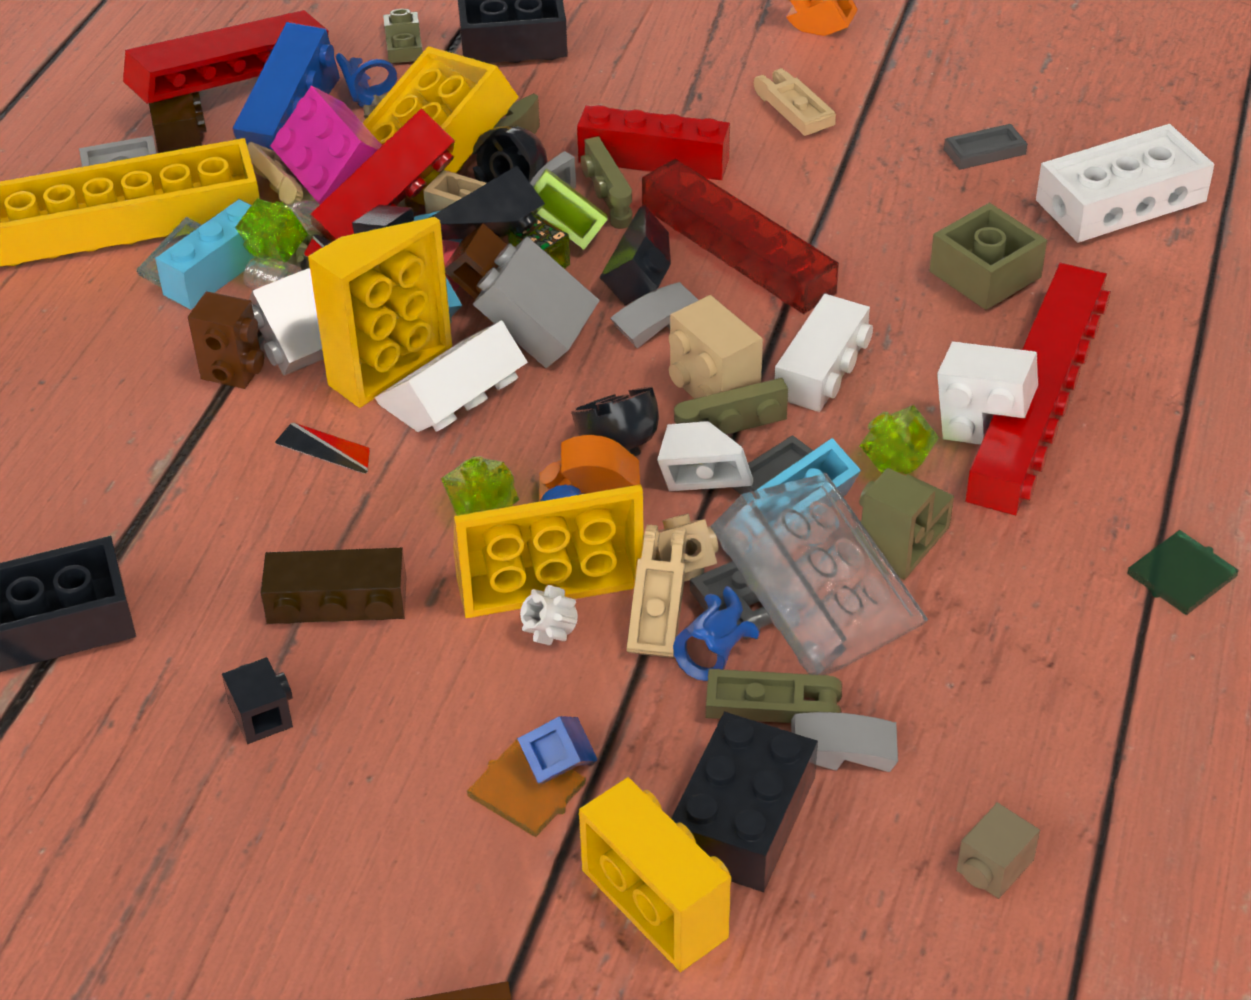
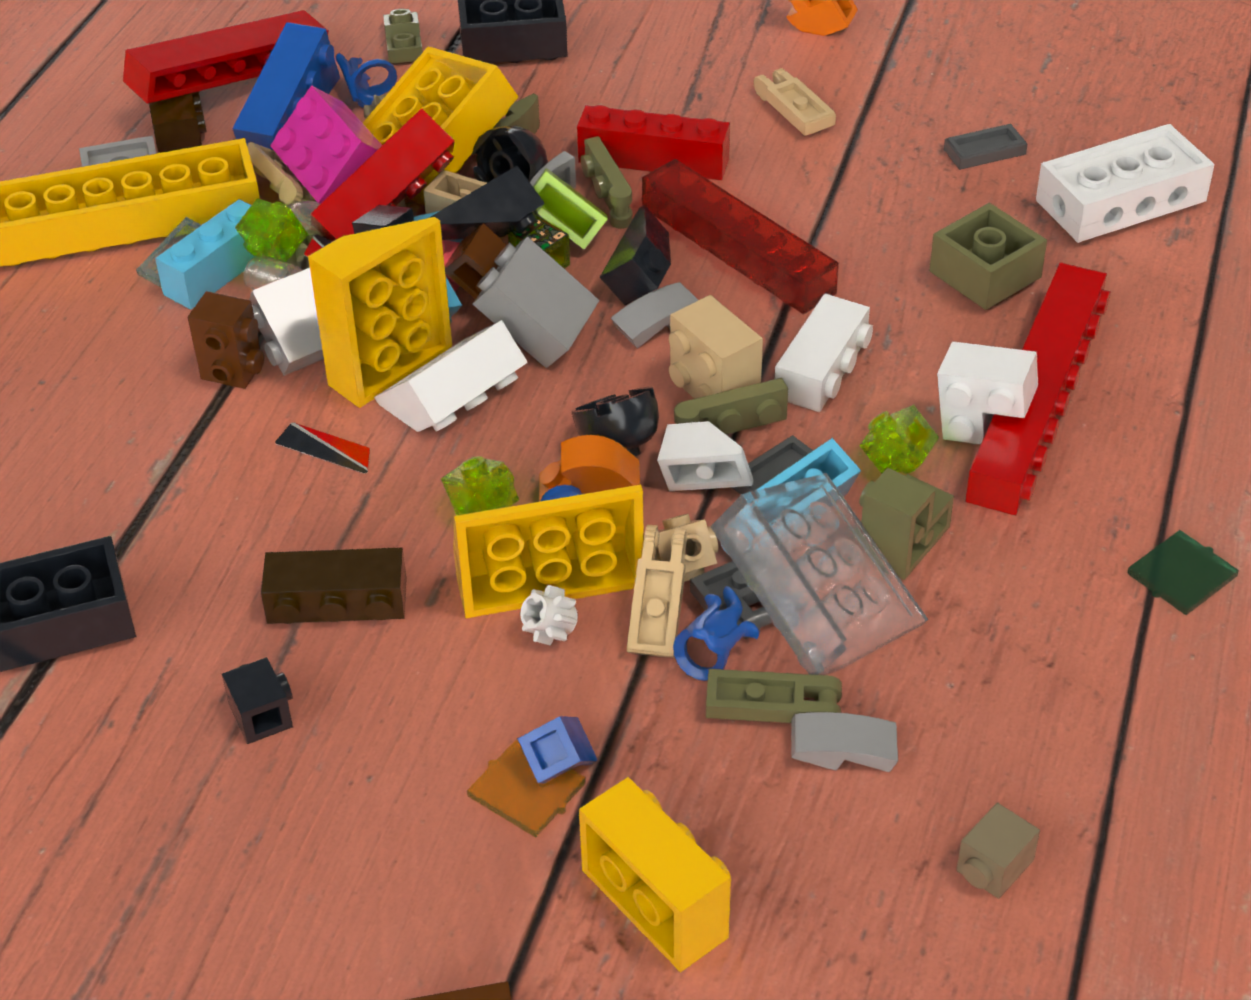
(748, 796): black brick -> none

